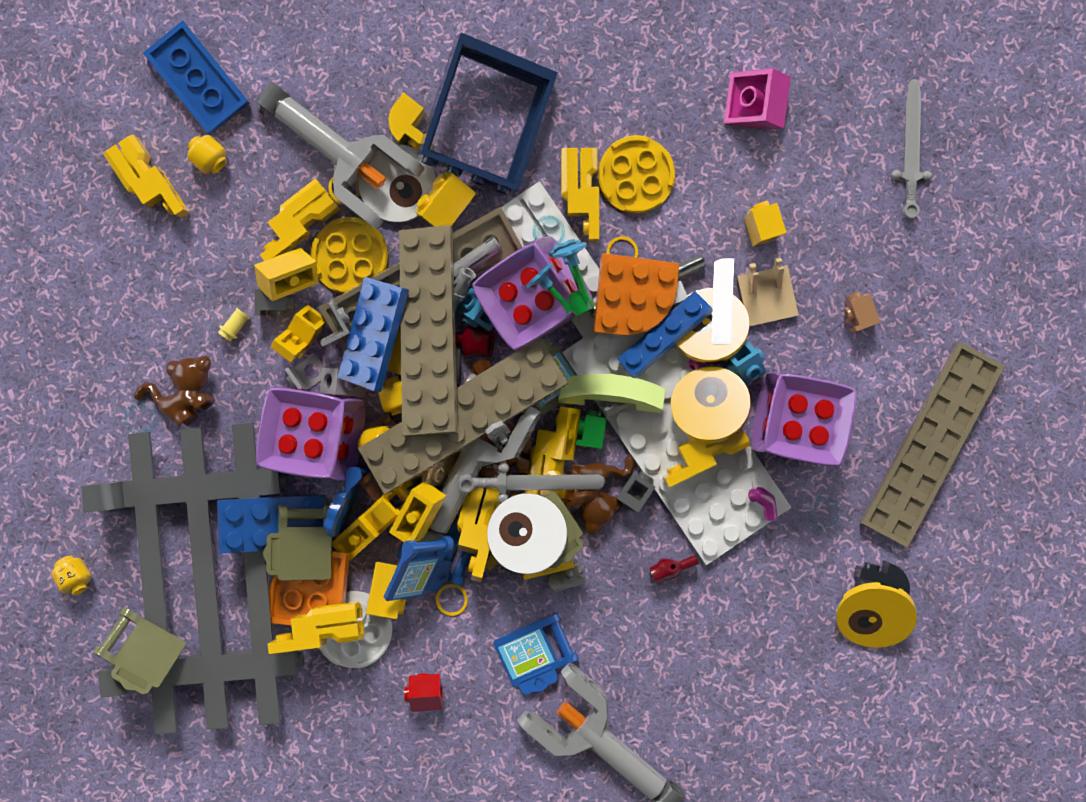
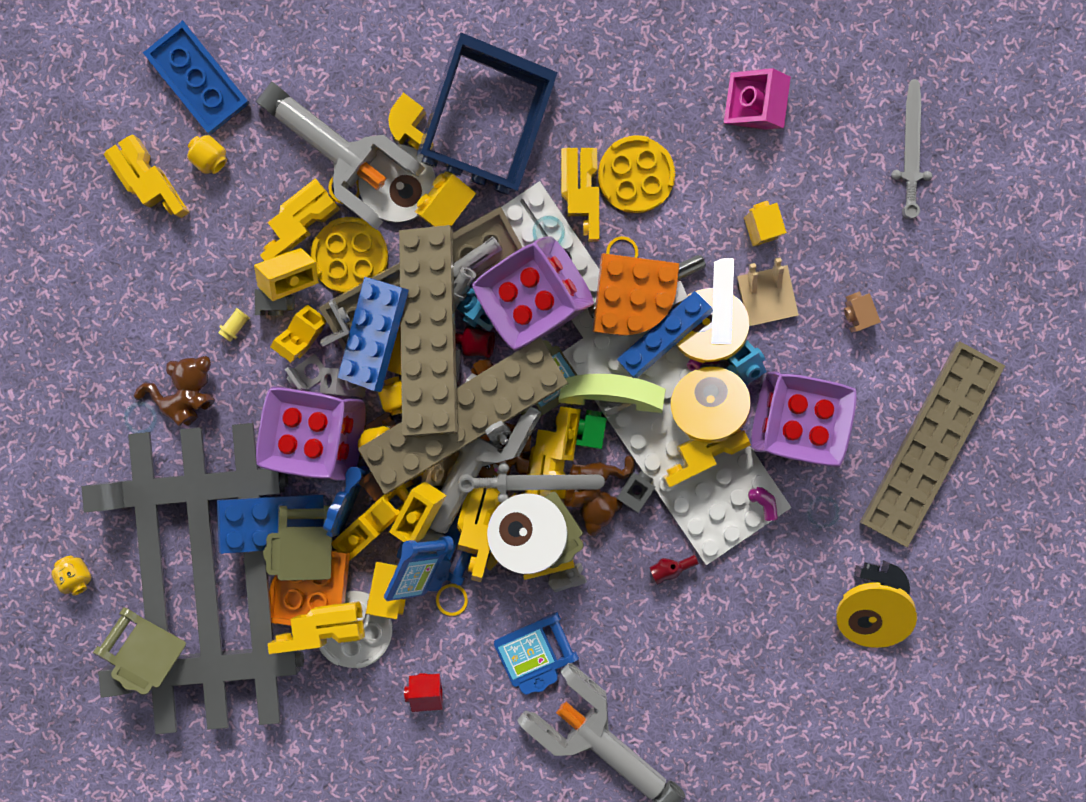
(579, 300): plant -> none

